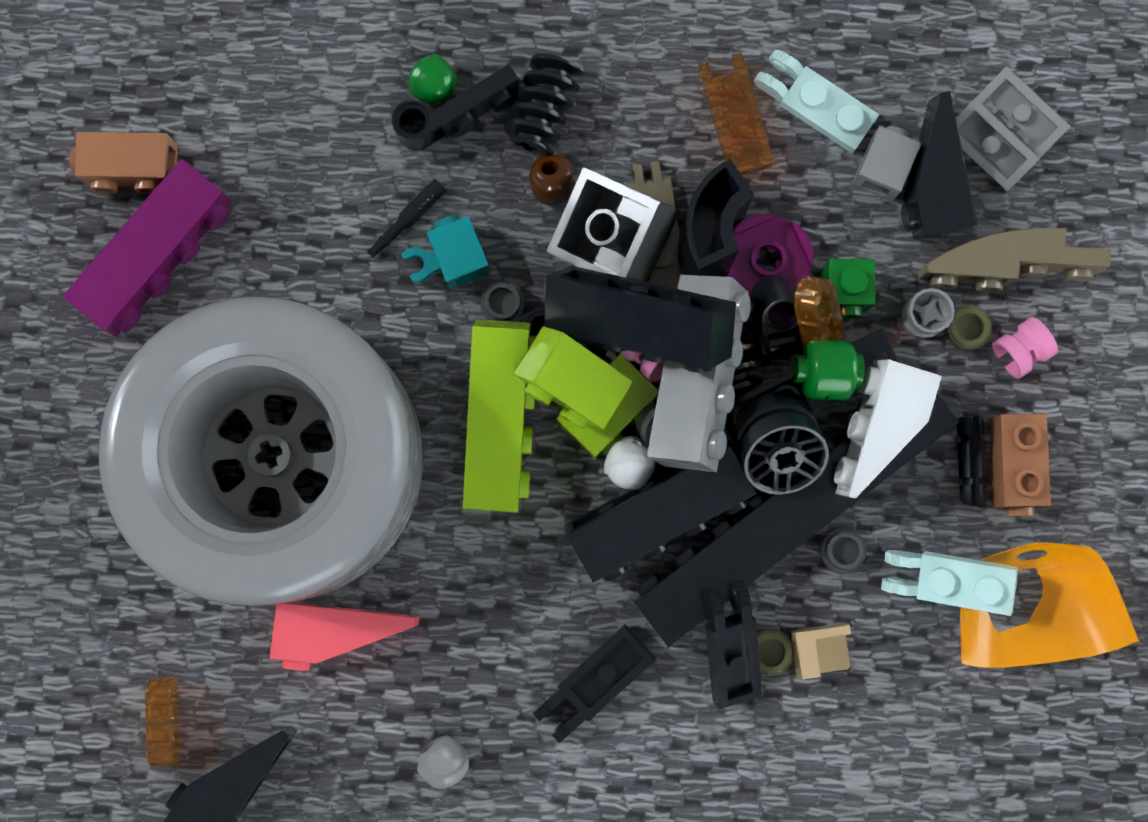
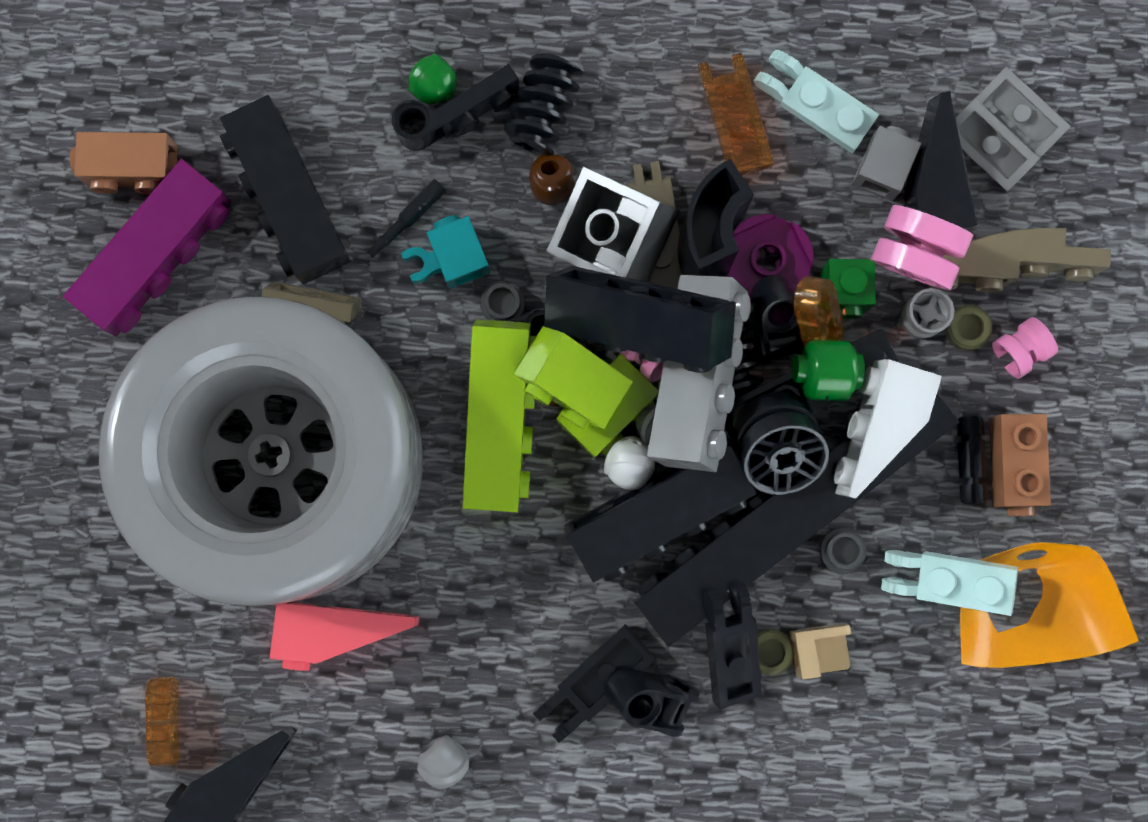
(284, 190): none -> black brick
(335, 304): none -> dark tan plate
(651, 700): none -> black piece
(922, 247): none -> bright pink wheel

